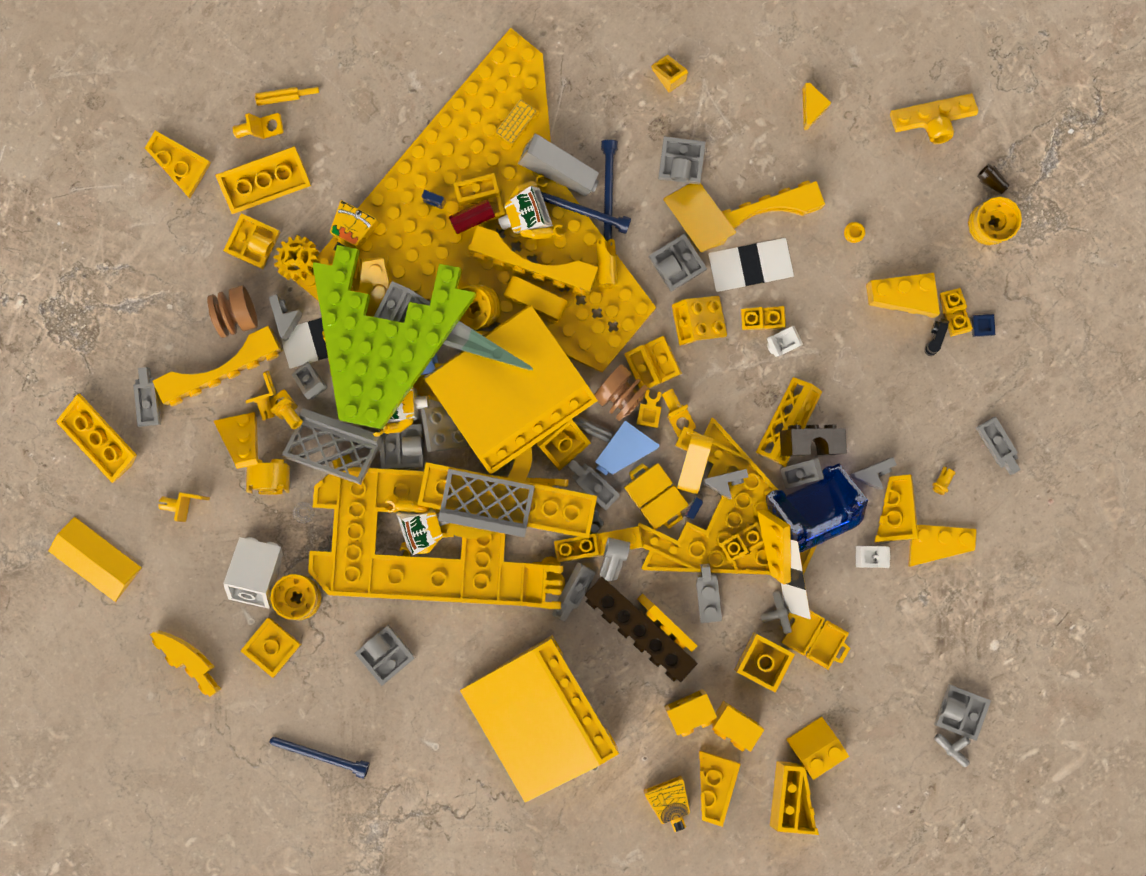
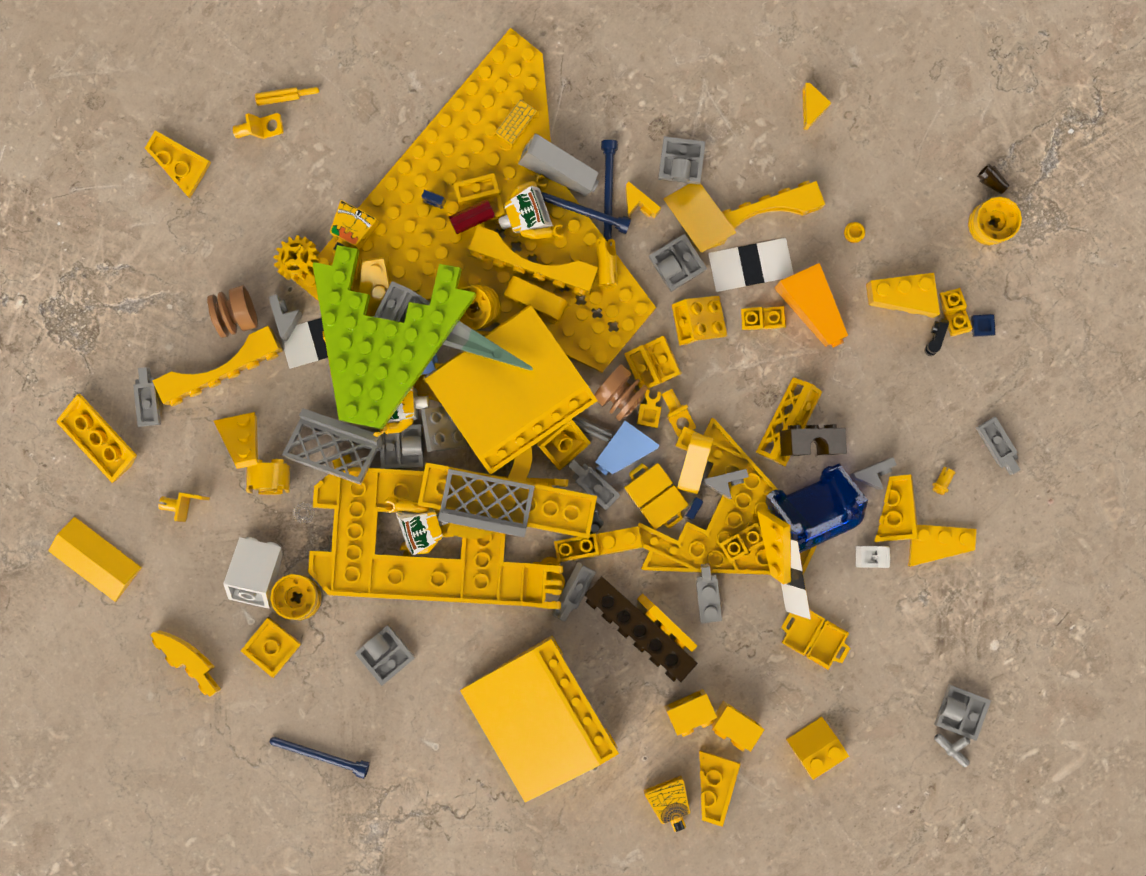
(251, 241): yellow plate -> none
(263, 180): yellow slope -> none
(263, 400): yellow bracket -> none
(285, 409): yellow bracket -> none
(309, 381): light grey slope -> none
(615, 553): light grey piece -> none
(636, 198): none -> yellow slope
(670, 73): yellow slope -> none
(764, 662): yellow brick -> none
(781, 613): light grey piece -> none
(784, 341): white bracket -> none
(791, 800): yellow wedge -> none
(802, 473): light grey slope -> none
(814, 304): none -> light orange slope
(935, 116): yellow plate -> none

